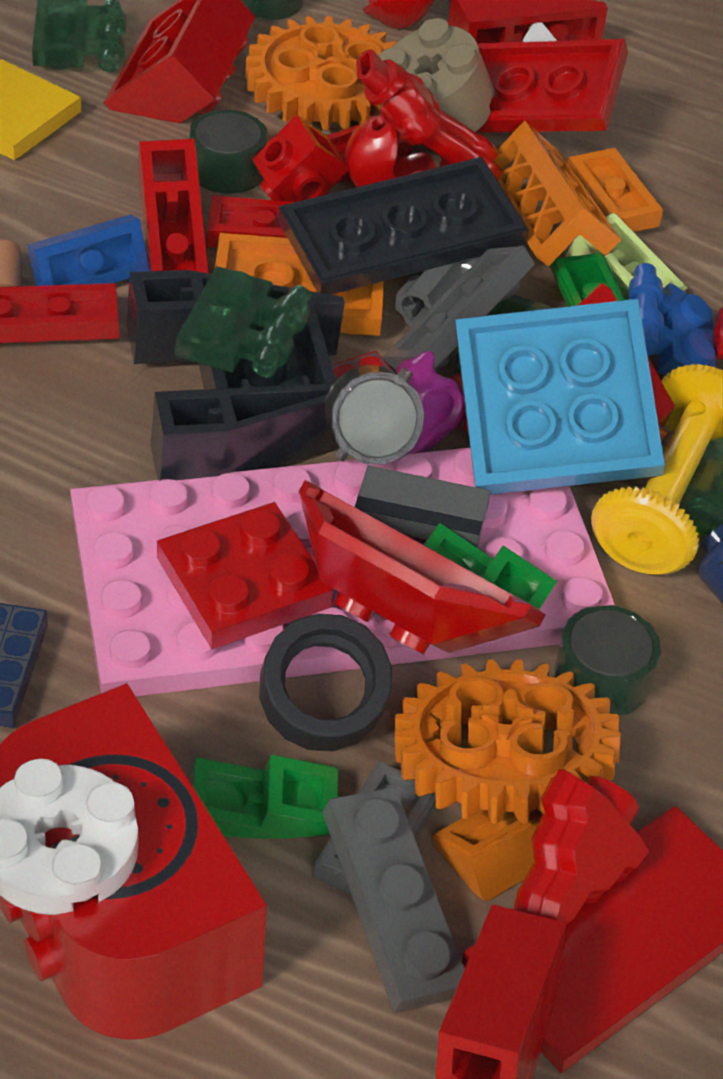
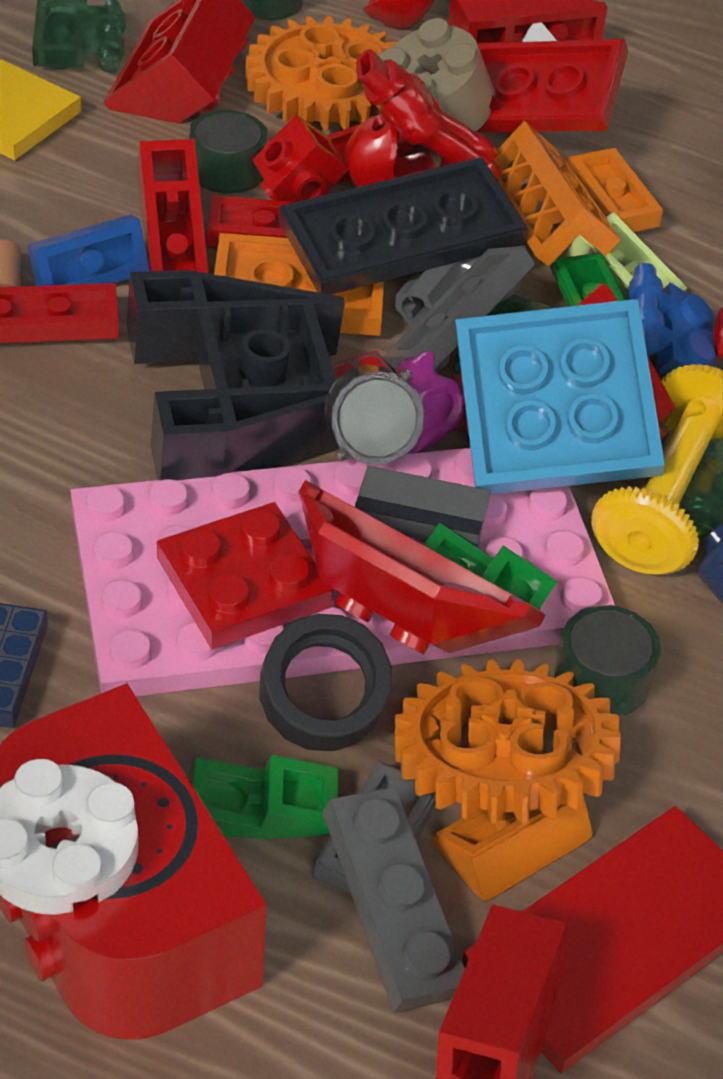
(226, 319): clear green plate -> none
(579, 846): red rock -> none

